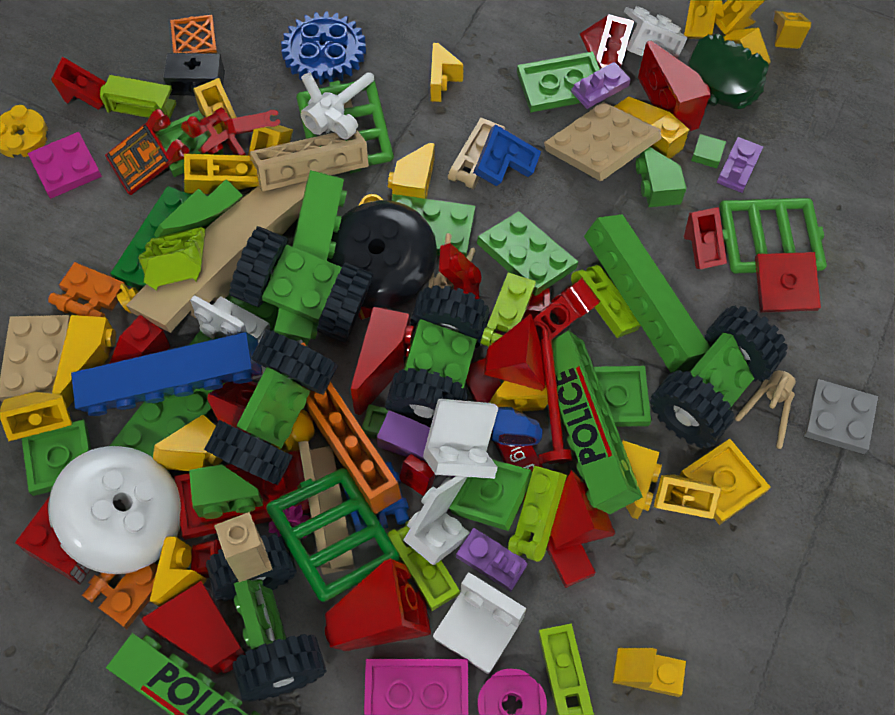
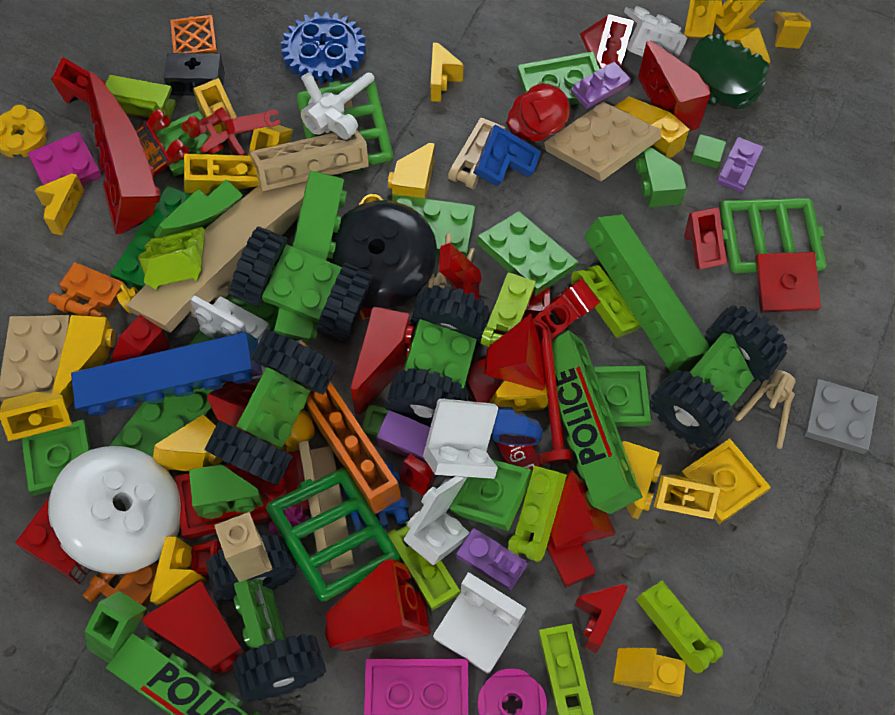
(60, 201): none -> yellow slope
(112, 625): none -> bright green slope
(128, 175): none -> red wedge
(542, 109): none -> red helmet
(604, 606): none -> red slope
(679, 627): none -> lime plate

